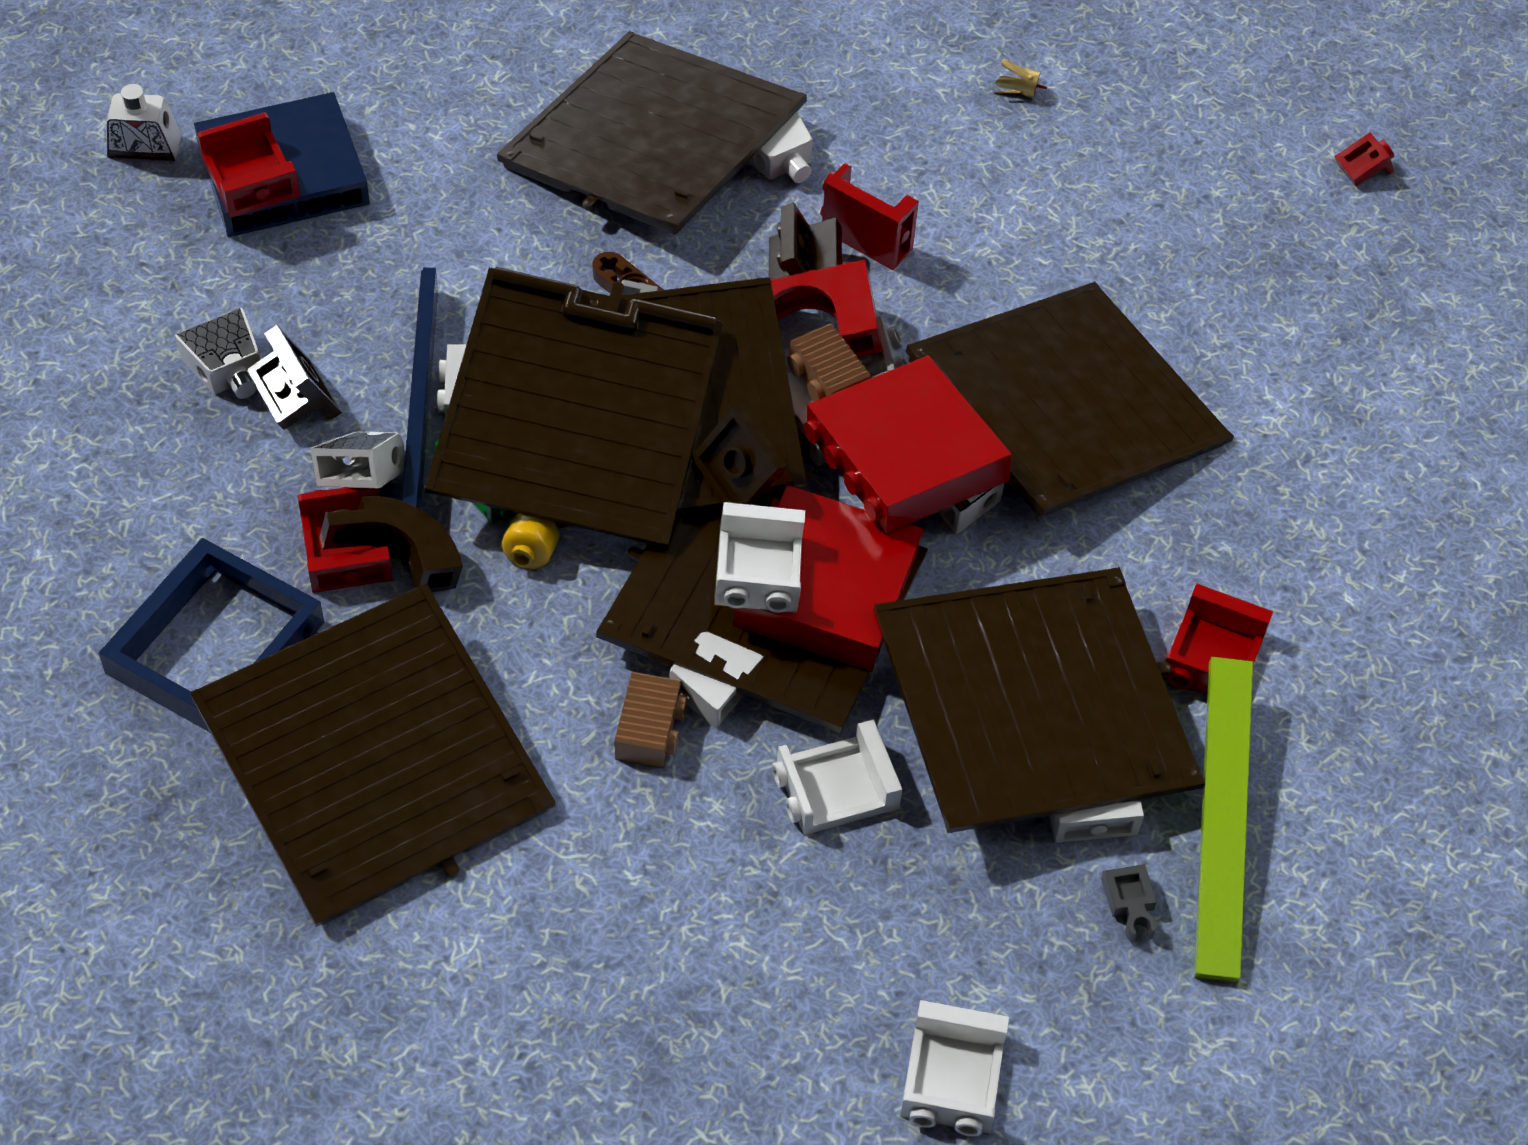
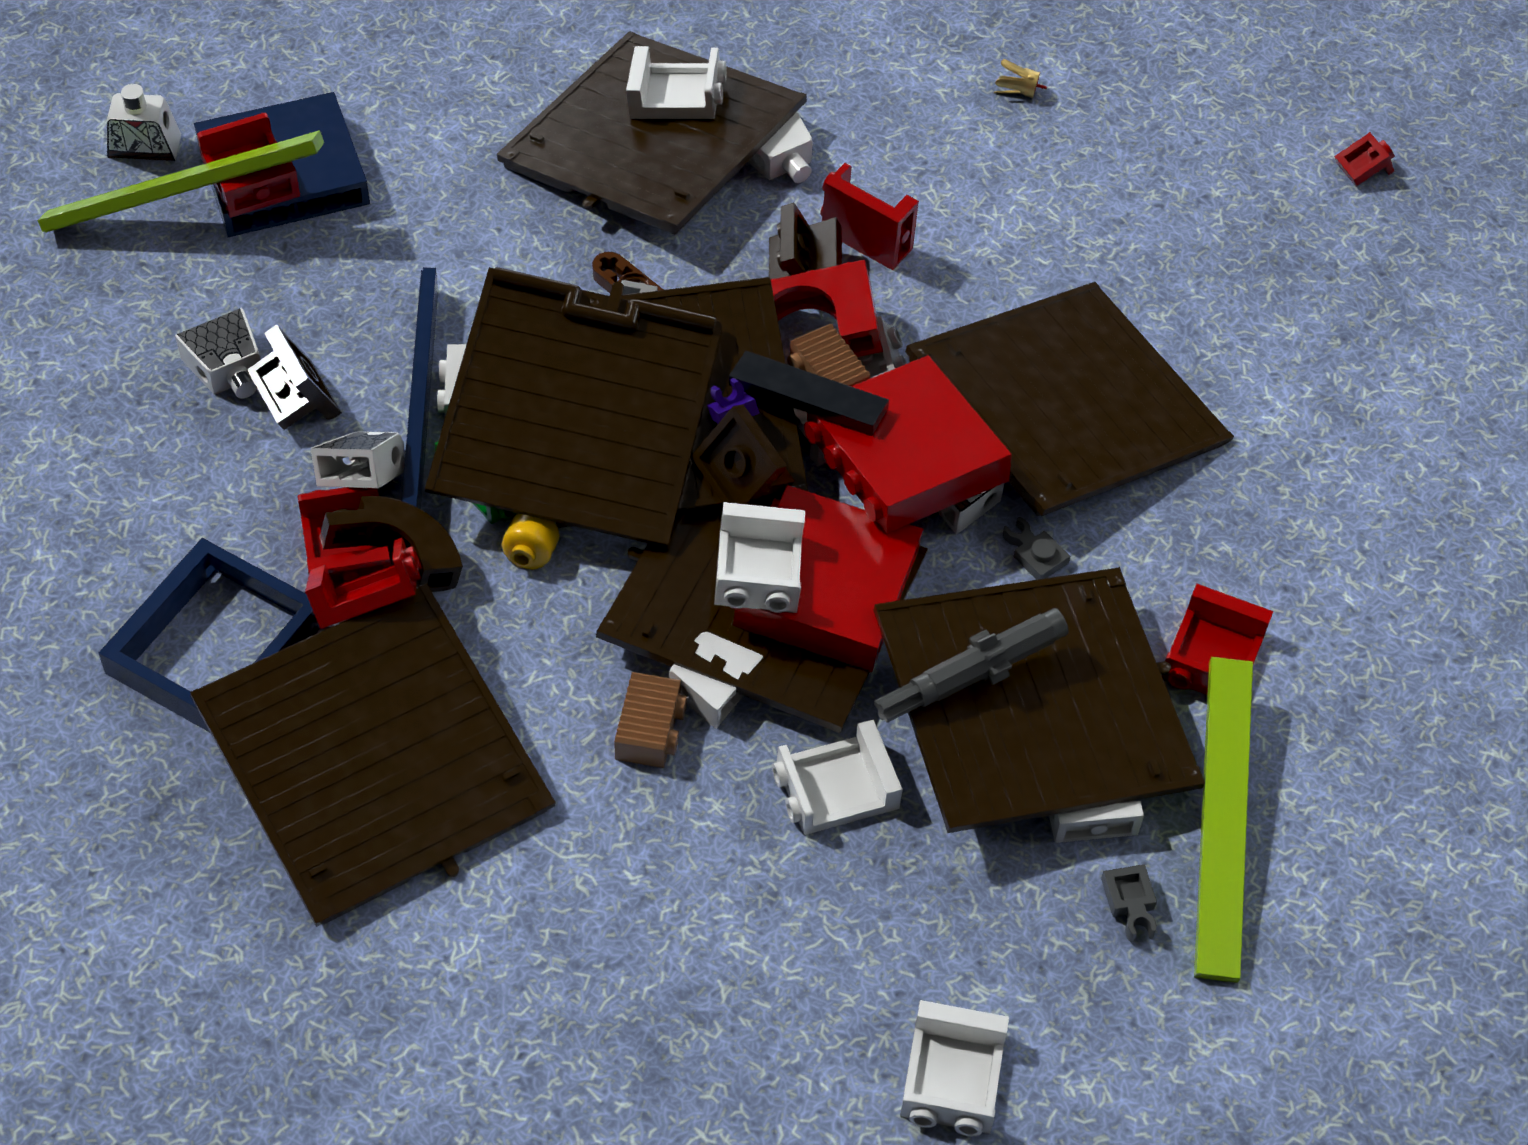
(181, 181): none -> lime tile
(364, 593): none -> red panel
(674, 88): none -> white panel
(724, 404): none -> dark purple tile
(810, 392): none -> black tile
(985, 659): none -> dark grey piece
(1037, 553): none -> dark grey plate

